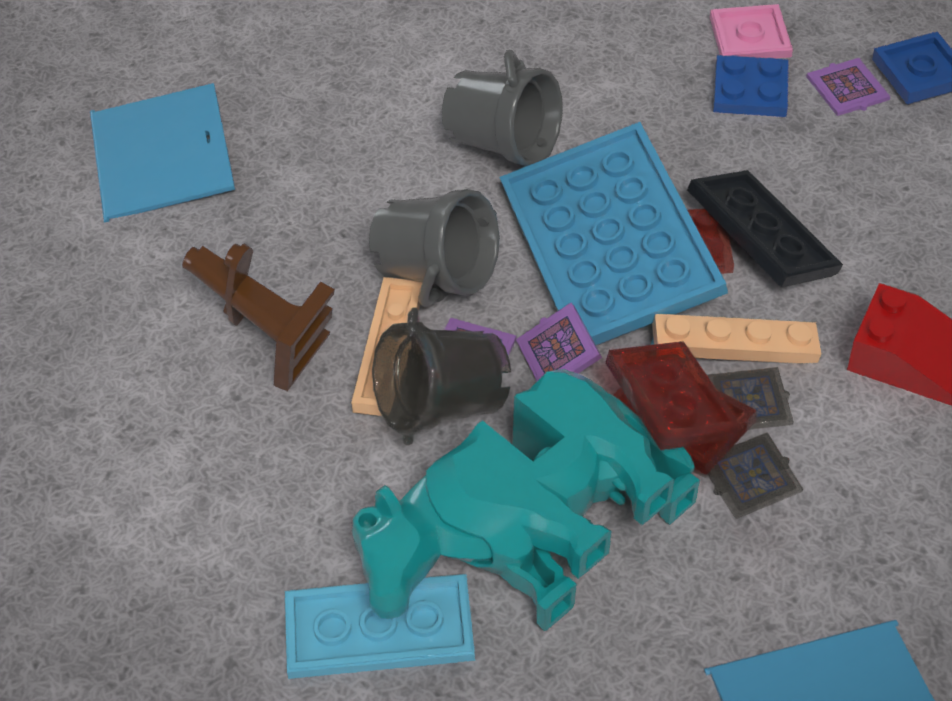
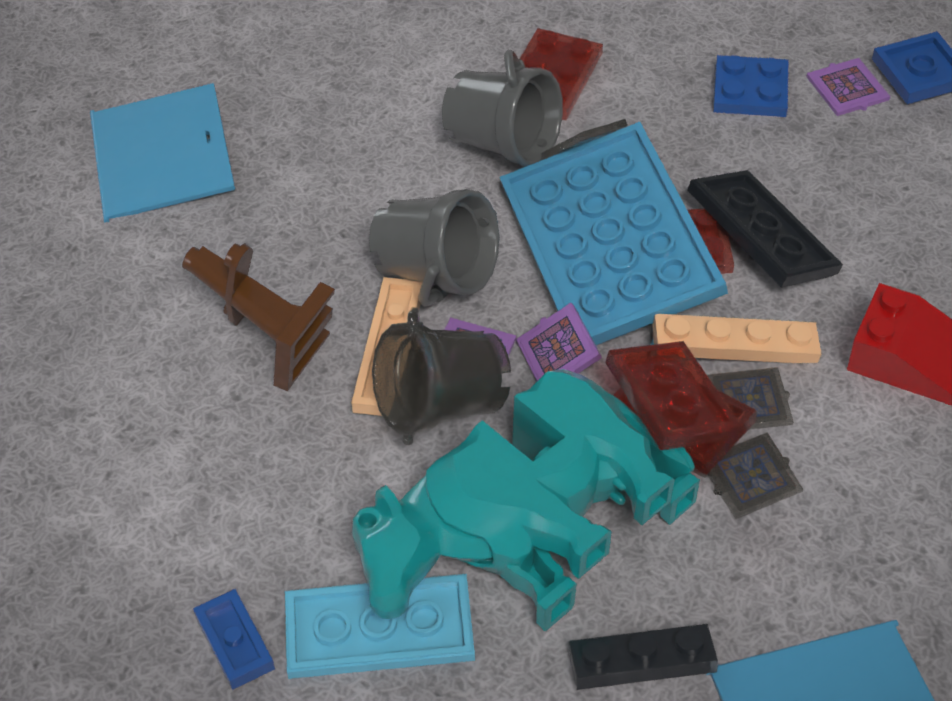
(234, 639): none -> blue plate
(567, 58): none -> clear red plate
(584, 137): none -> clear smoke piece
(642, 656): none -> black plate
(751, 32): bright pink tile -> none

